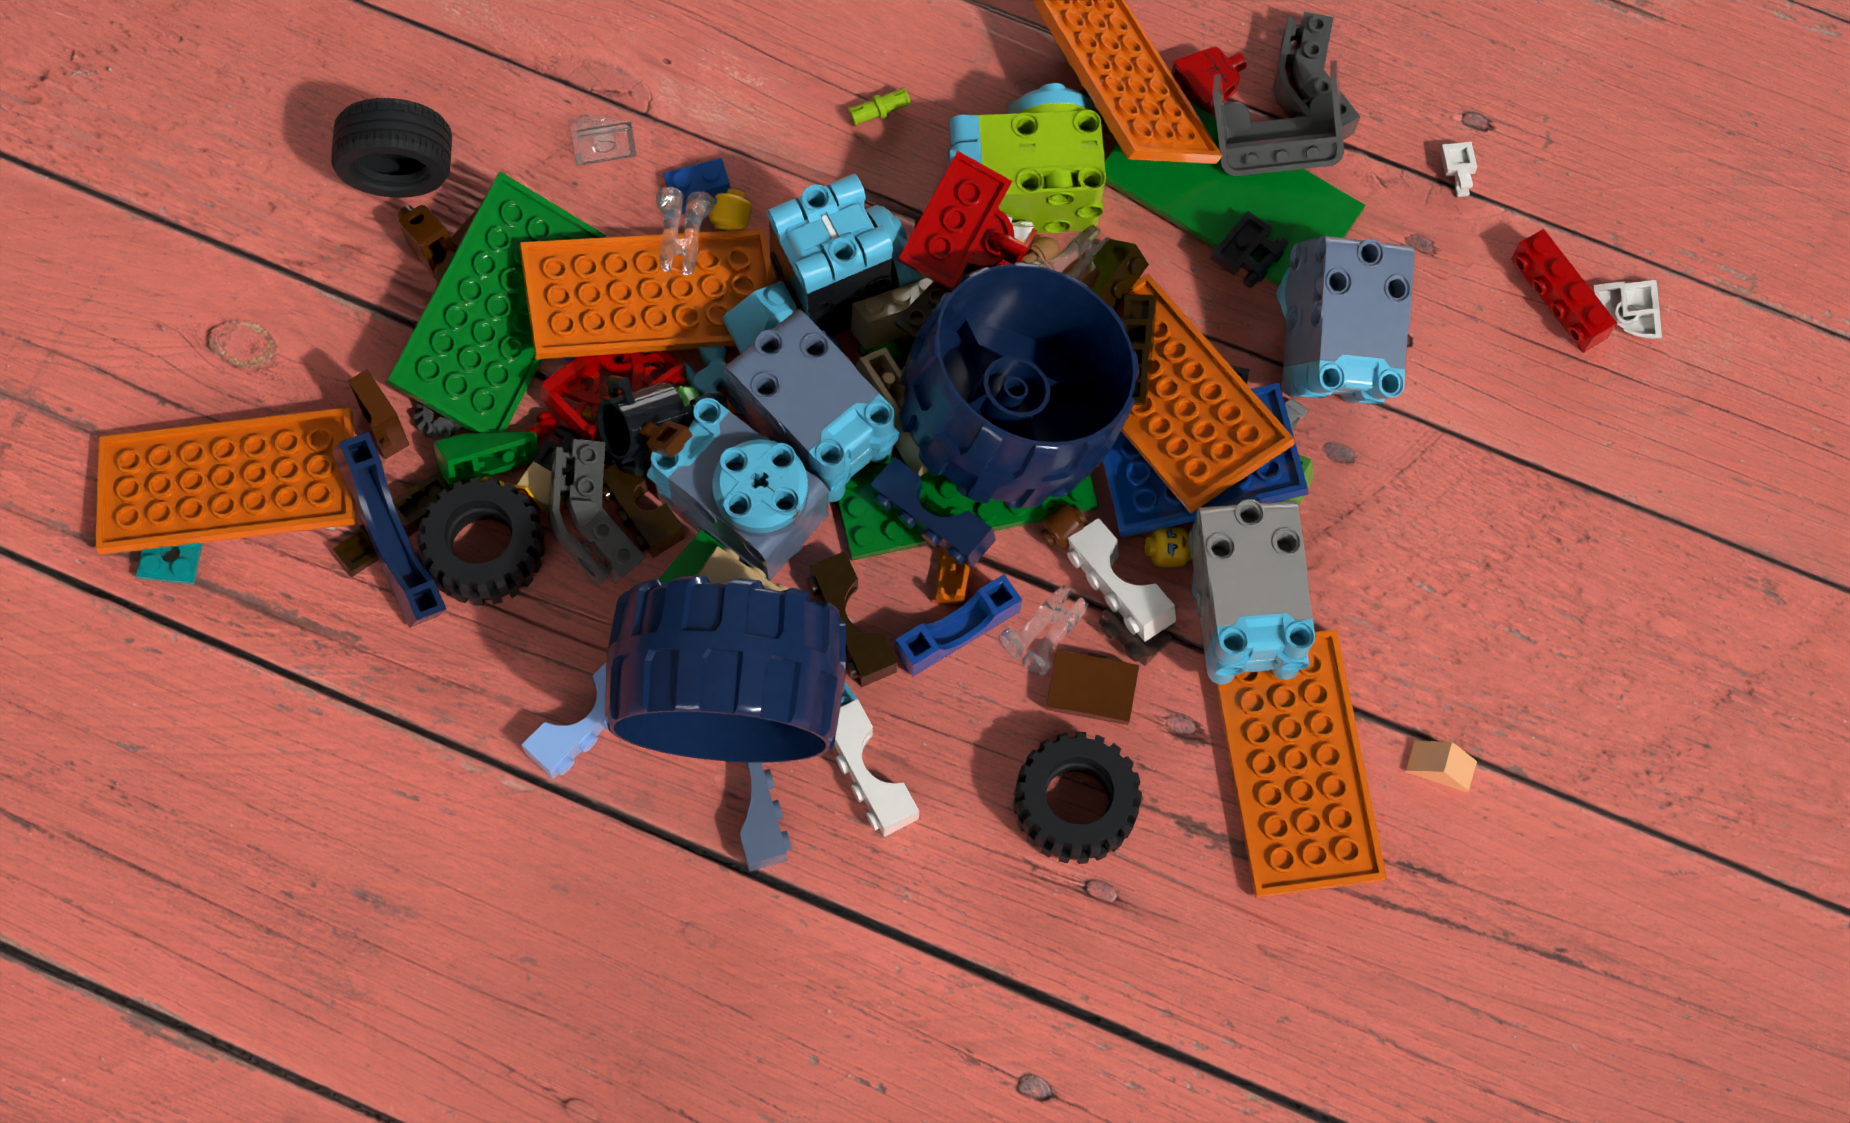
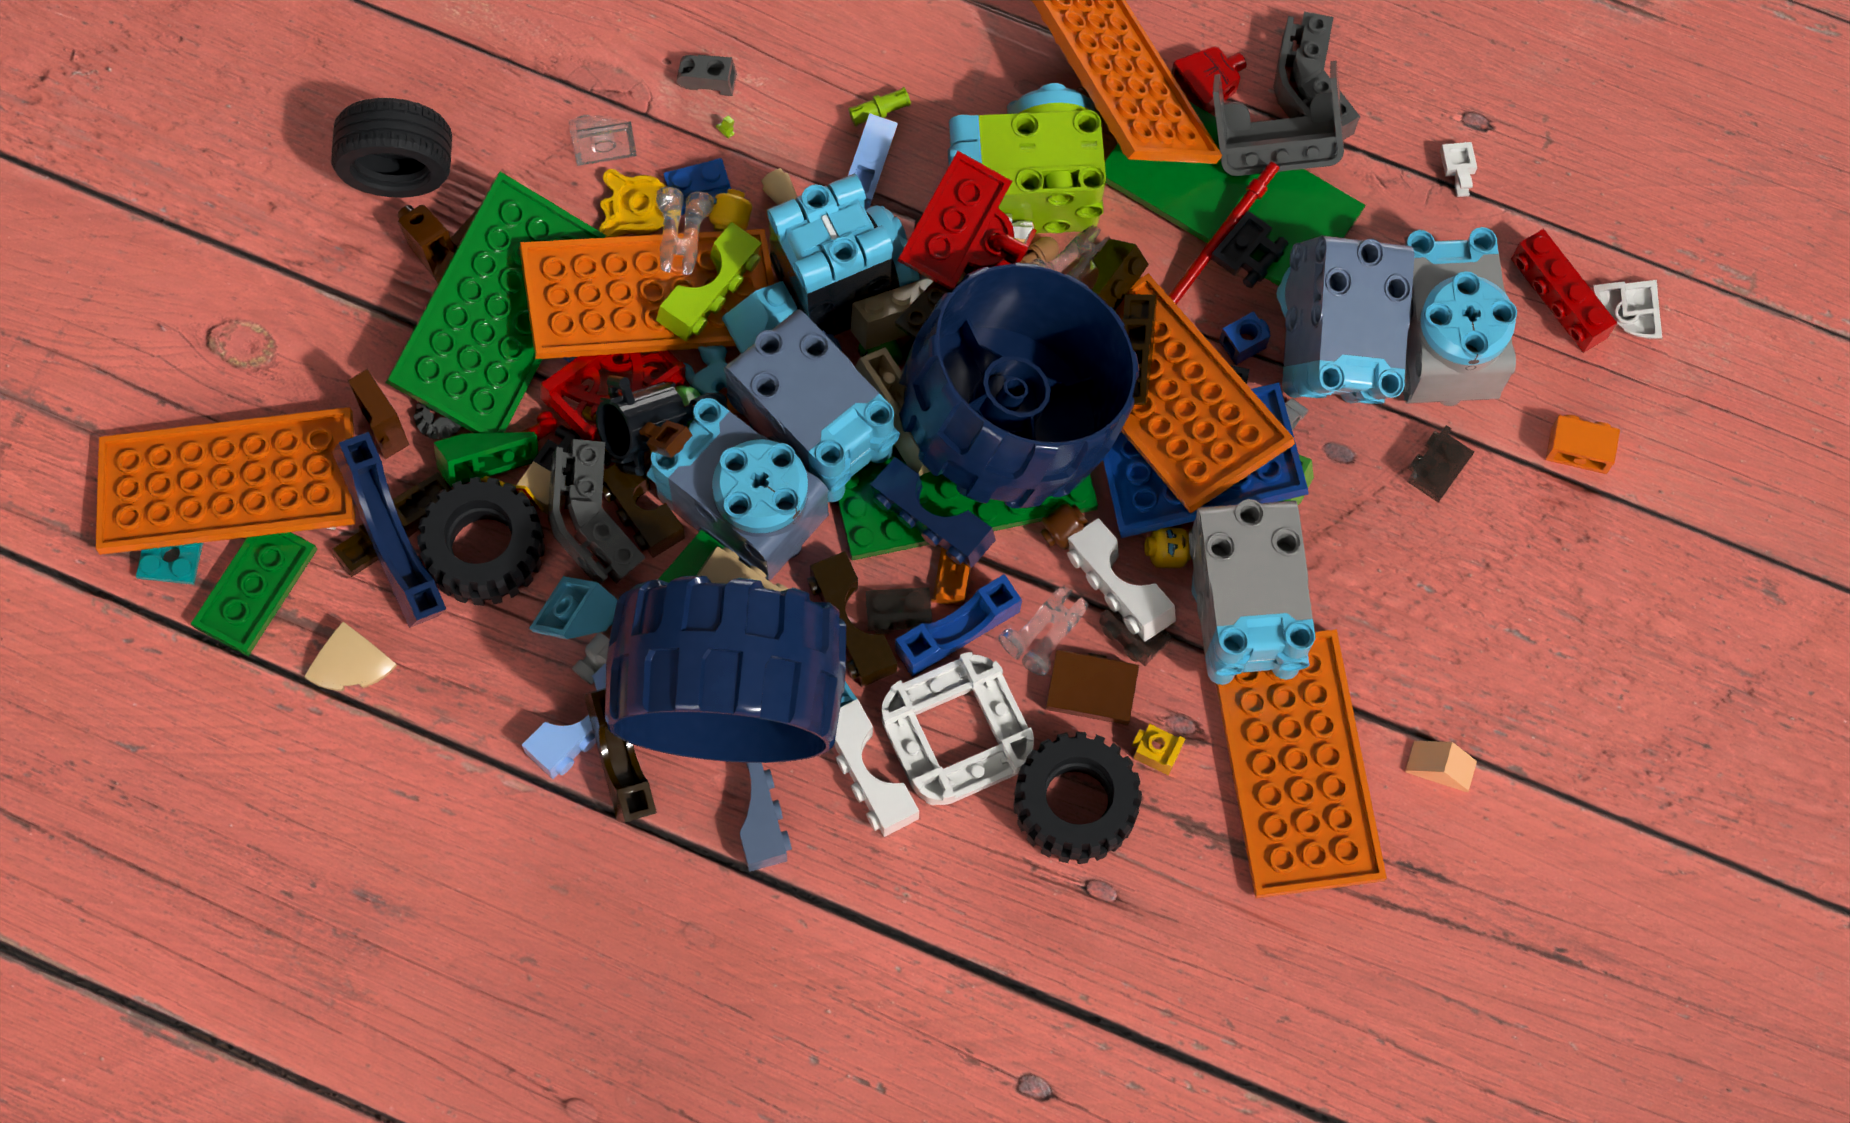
(253, 589): none -> green plate
(348, 661): none -> tan brick
(575, 610): none -> medium azure slope
(595, 658): none -> light grey piece
(624, 777): none -> dark brown arch
(632, 205): none -> yellow tile
(688, 307): none -> lime arch
(707, 73): none -> dark grey leg
(726, 126): none -> lime piece
(779, 186): none -> tan cone
(872, 153): none -> light blue slope
(897, 609): none -> clear smoke bracket
(939, 686): none -> white plate
(1159, 759): none -> yellow brick
(1240, 348): none -> blue brick
(1255, 190): none -> red bar
(1440, 465): none -> clear smoke bracket
(1458, 321): none -> piece
(1583, 444): none -> orange brick

